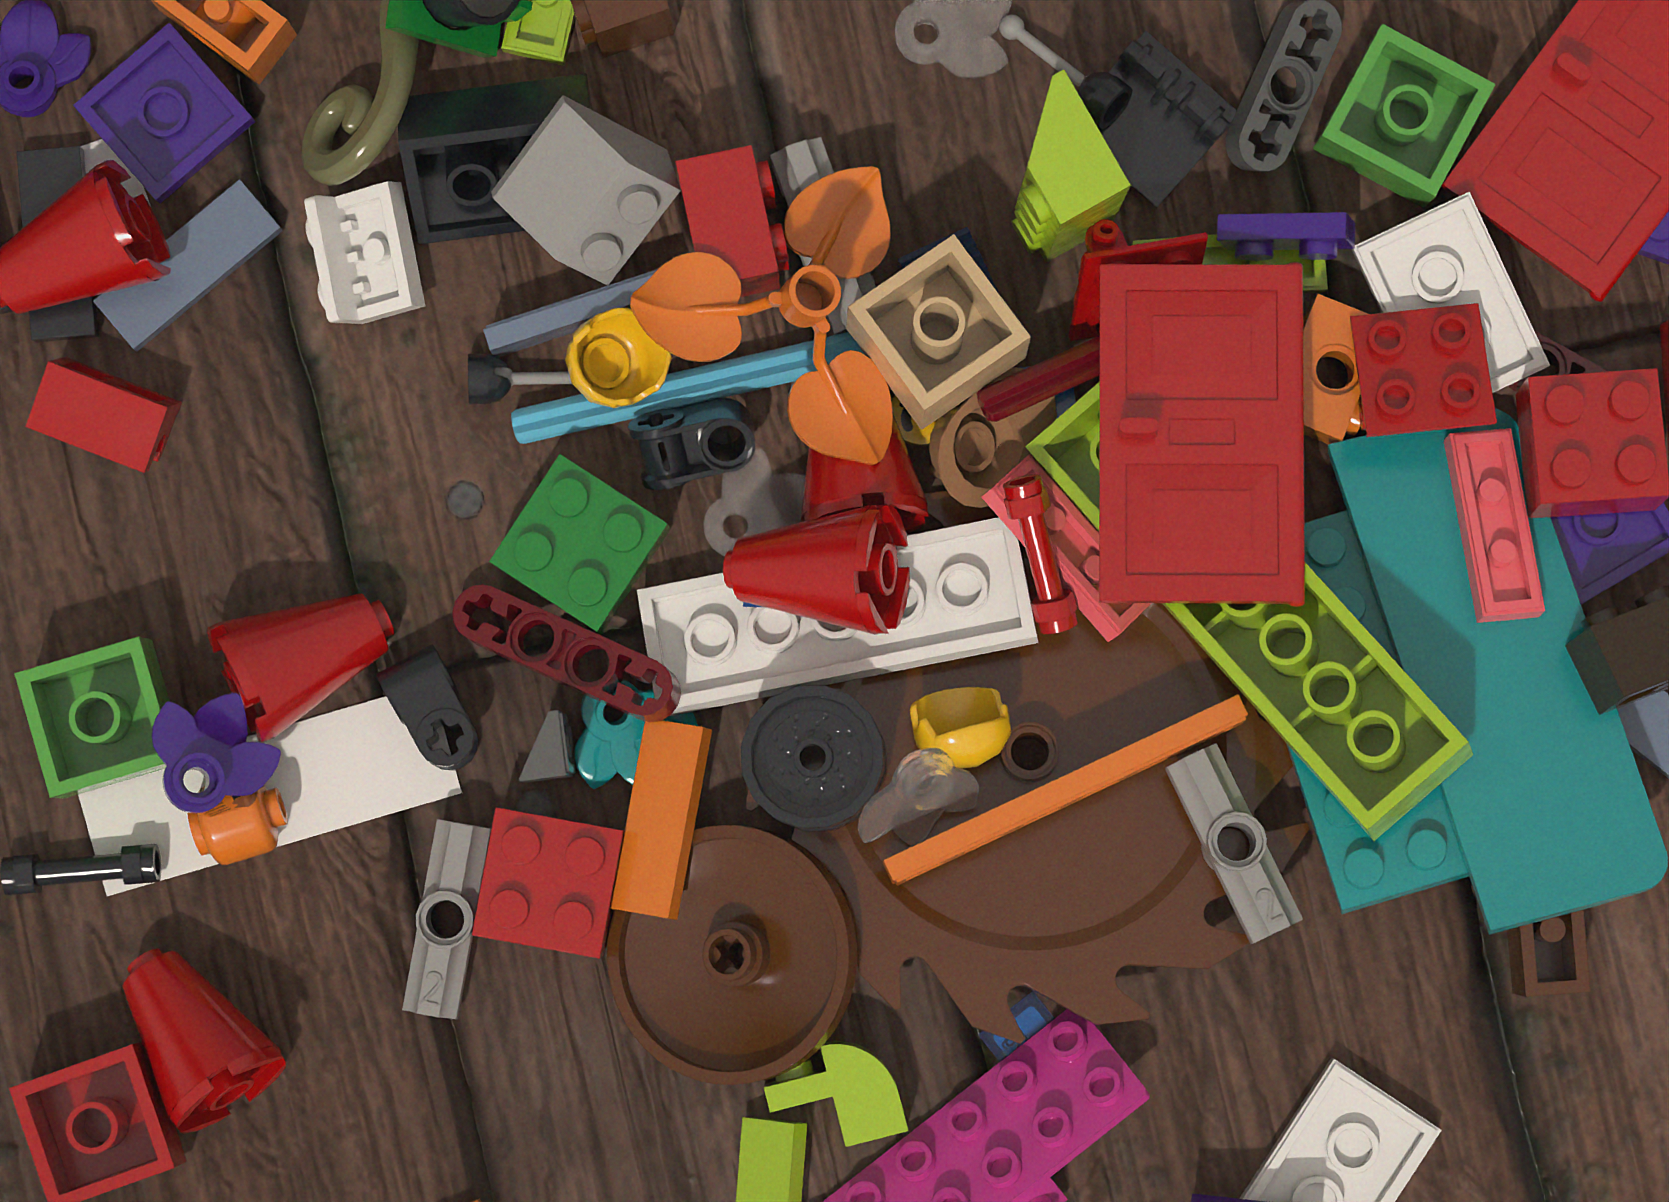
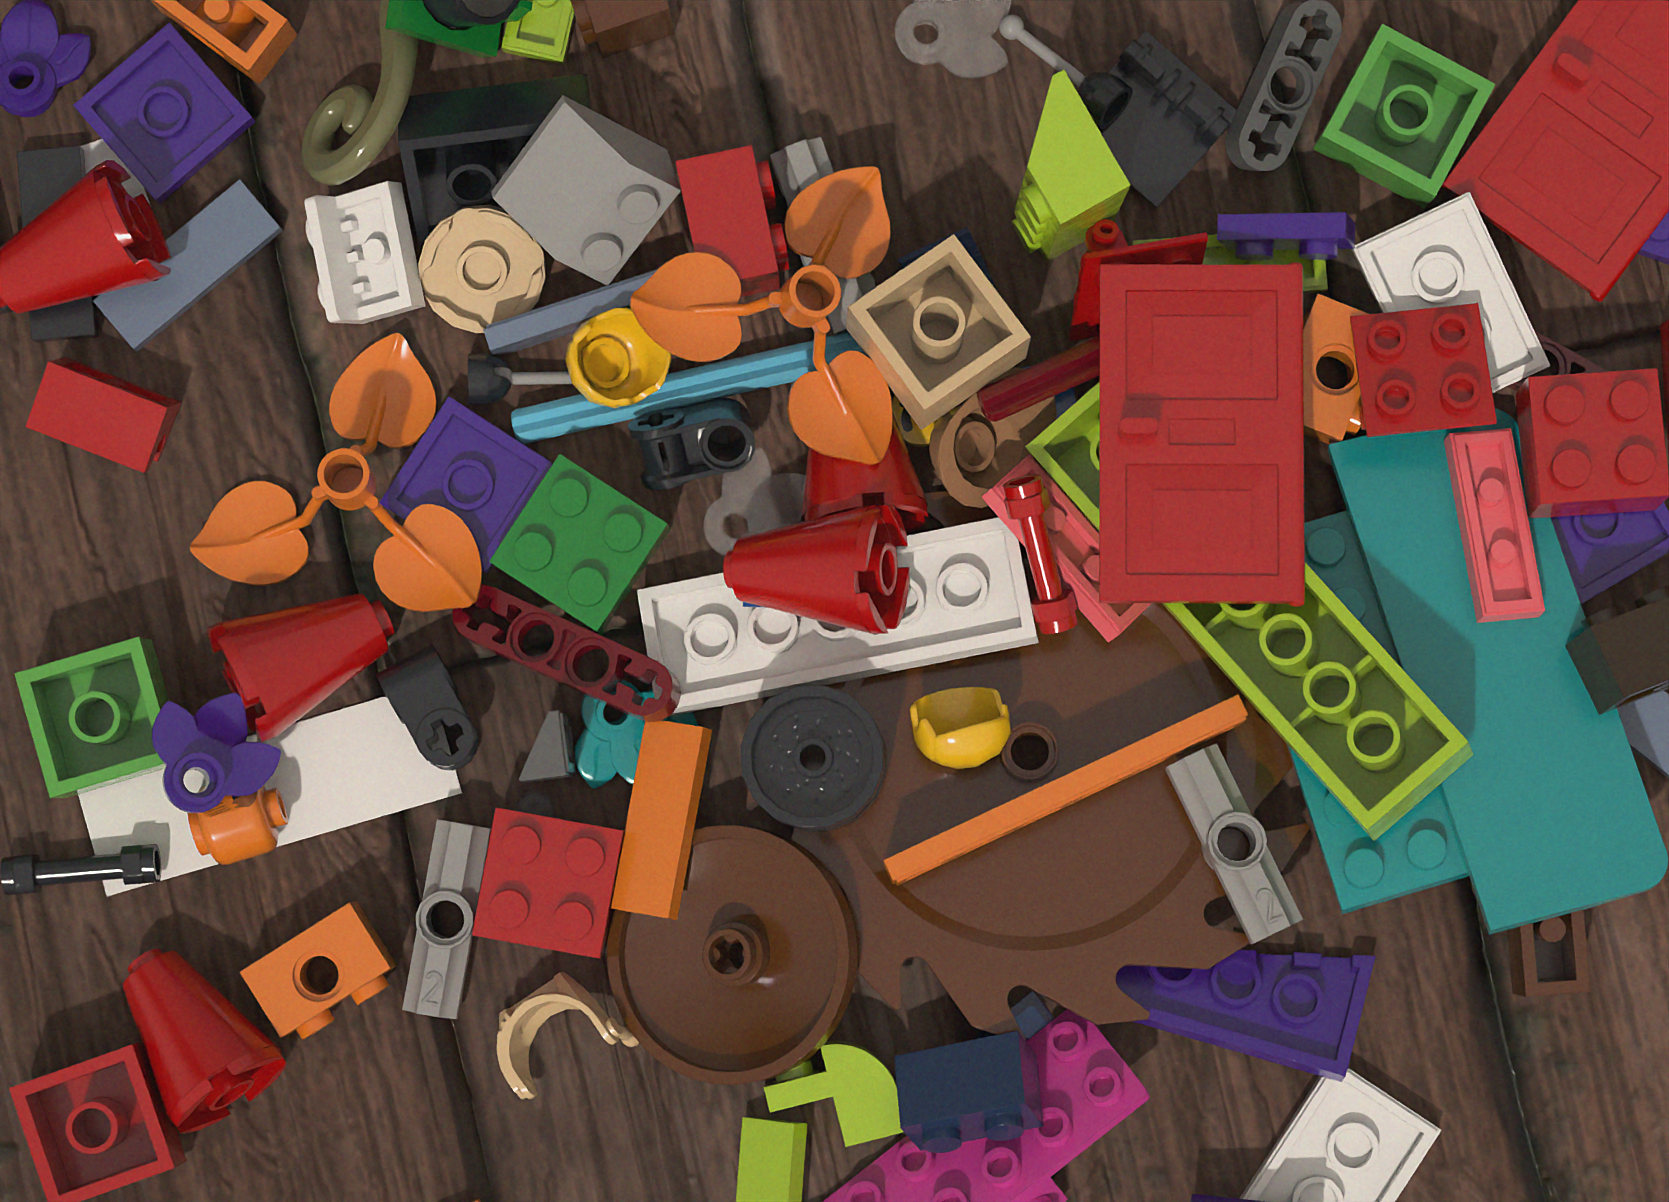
(281, 976): none -> orange brick
(422, 567): none -> orange plant
(471, 472): none -> dark purple plate
(481, 268): none -> tan tile
(521, 1022): none -> tan helmet
(917, 797): clear plate -> none
(968, 1092): none -> dark blue brick
(1263, 1005): none -> dark purple wing

